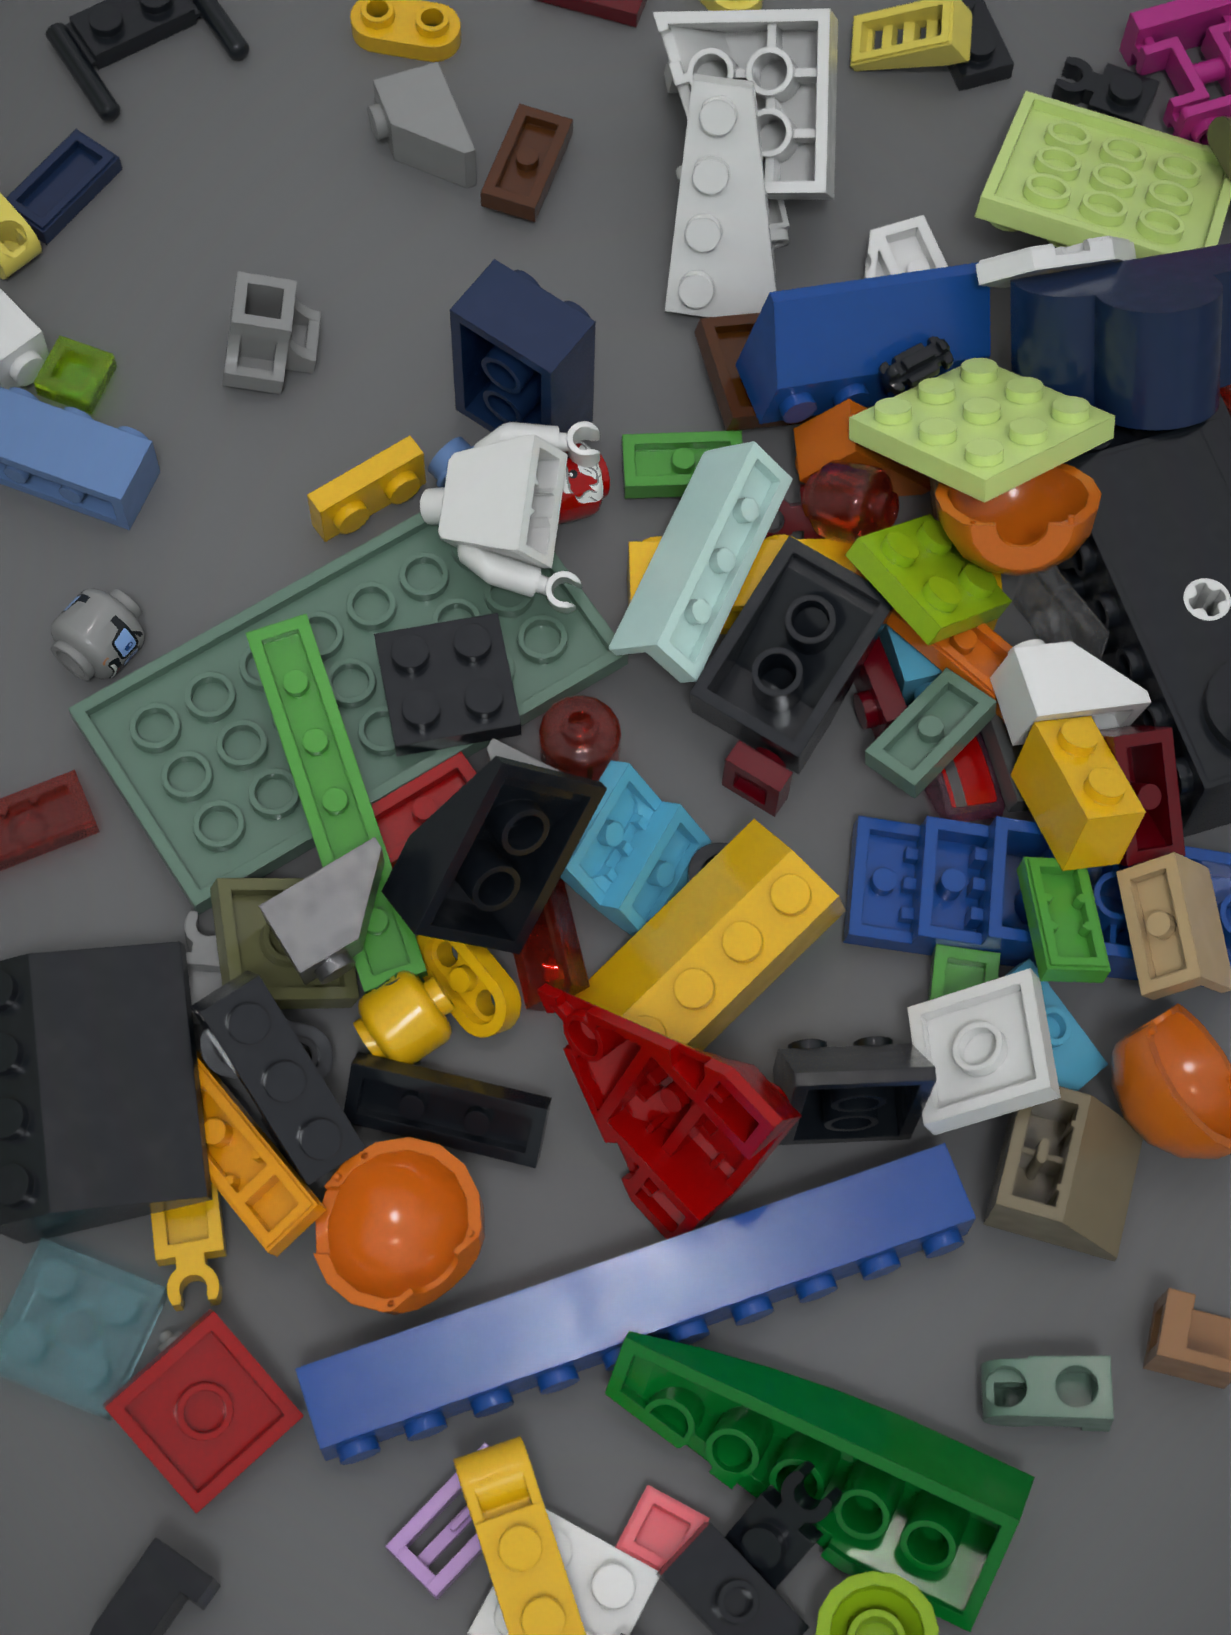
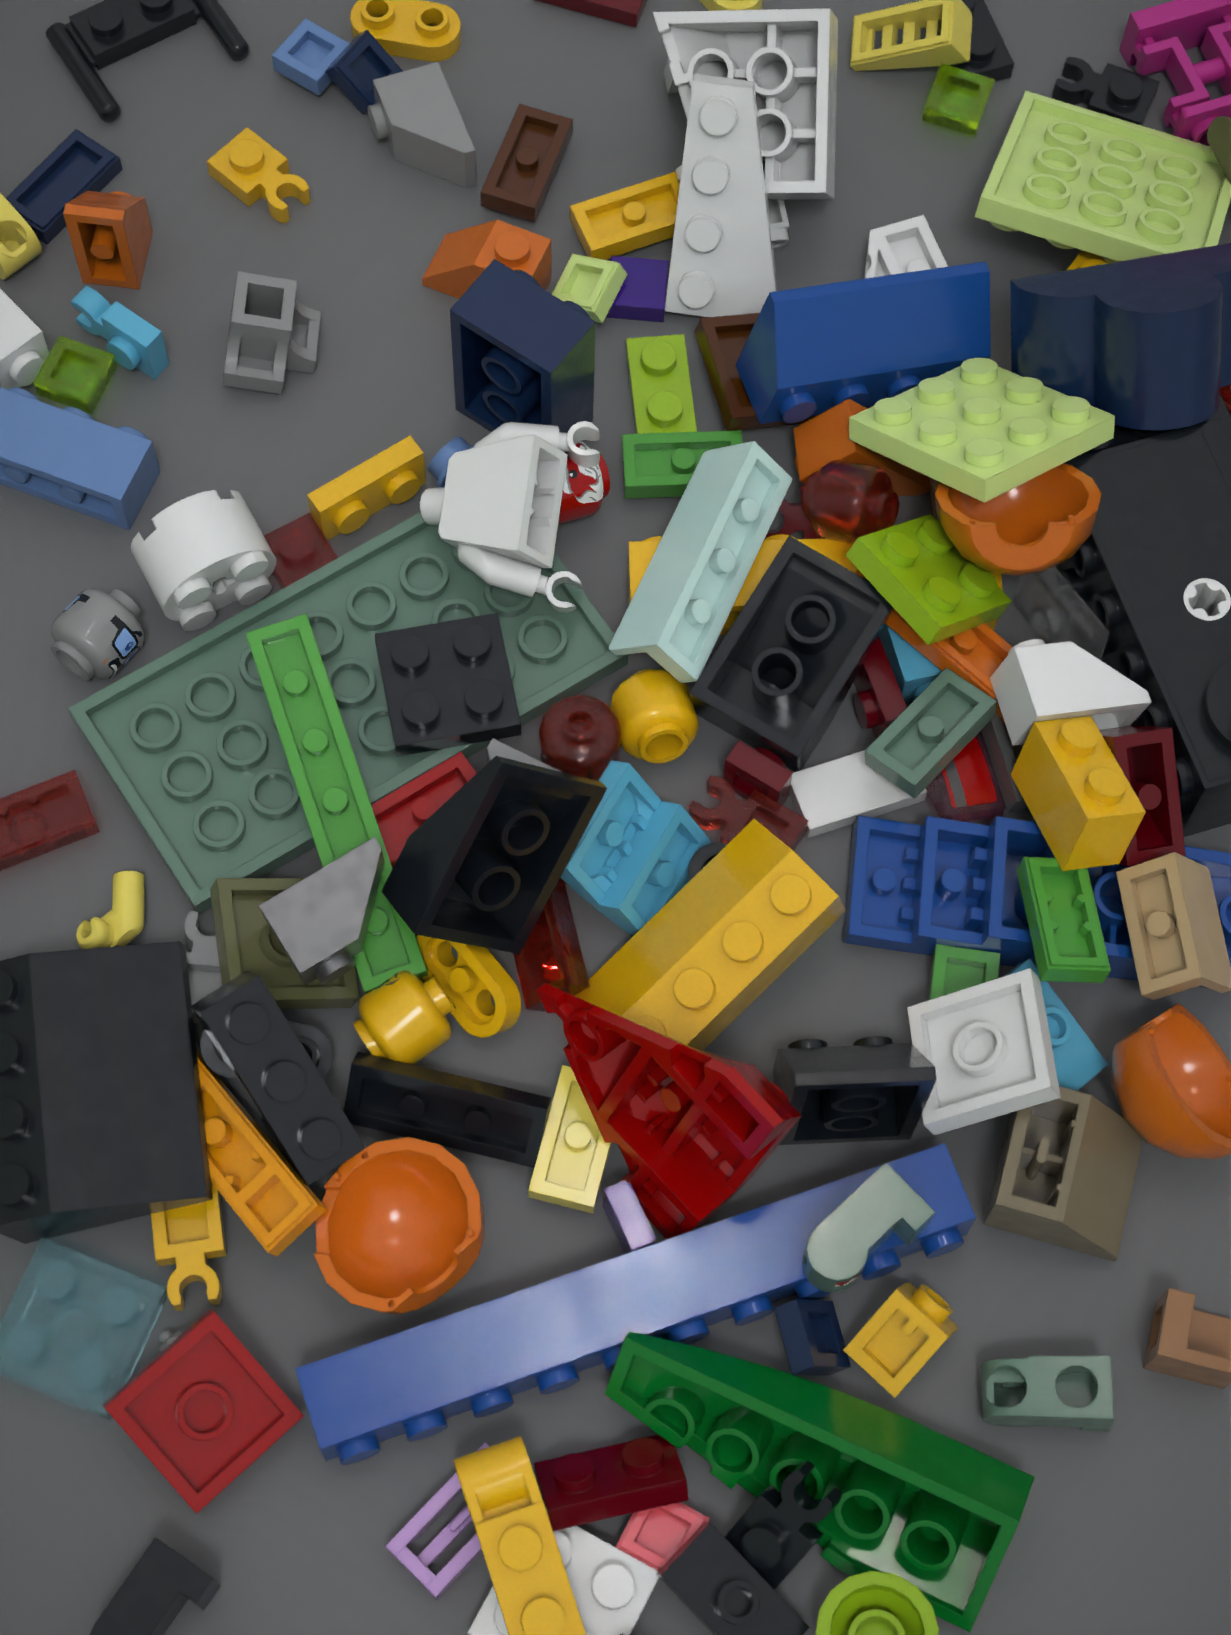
(109, 237): none -> orange slope
(124, 919): none -> light yellow arm
(128, 335): none -> medium azure plate
(204, 557): none -> white brick
(257, 170): none -> yellow plate
(298, 550): none -> clear red plate
(307, 56): none -> medium blue plate
(358, 67): none -> dark blue tile
(470, 251): none -> orange slope
(570, 1152): none -> light yellow plate
(590, 284): none -> yellowish green tile
(610, 1481): none -> dark red plate
(627, 217): none -> yellow plate
(627, 1217): none -> tile
(642, 291): none -> dark purple tile
(654, 716): none -> yellow head
(660, 384): none -> lime plate
(735, 815): none -> clear red plate
(812, 1337): none -> dark blue tile
(842, 789): none -> white tile
(861, 1225): none -> sand green leg
(902, 1336): none -> yellow bracket
(915, 365): black piece -> none
(958, 100): none -> clear neon green plate
(1047, 259): white tile -> none

